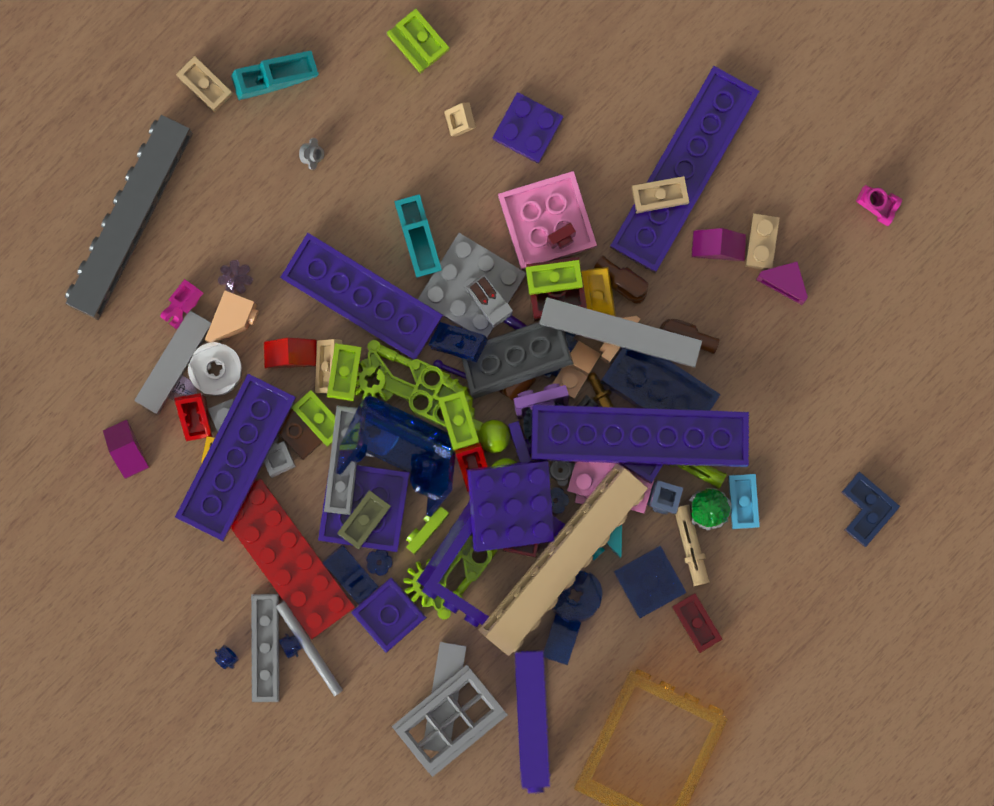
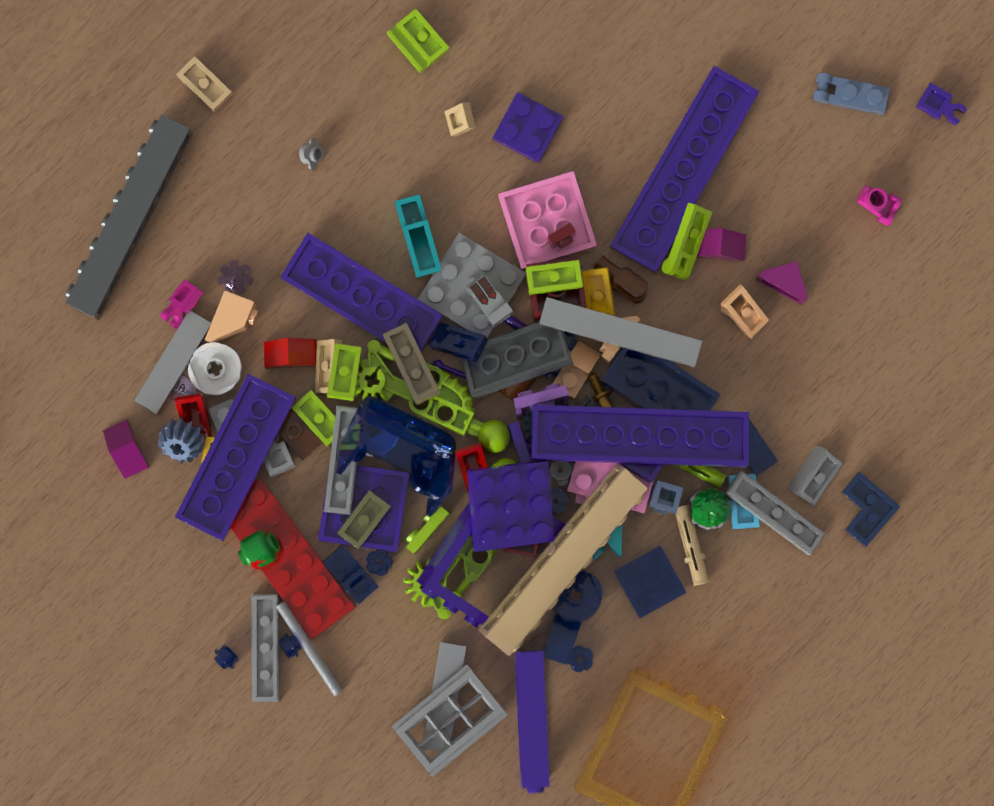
(181, 440): none -> sand blue gear
(259, 549): none -> green head
(274, 74): teal slope -> none
(388, 615): dark purple plate -> none
(411, 363): none -> dark tan plate
(458, 420): lime plate -> none
(587, 661): none -> clear blue plate
(660, 194): tan plate -> none
(687, 242): none -> lime plate
(687, 329): reddish brown arm -> none
(697, 623): dark red plate -> none
(744, 311): none -> light nougat slope
(759, 453): none -> clear blue plate
(762, 241): tan plate -> none
(775, 513): none -> light grey tile
(815, 475): none -> light grey slope
(851, 94): none -> sand blue plate
(937, 102): none -> dark purple plate

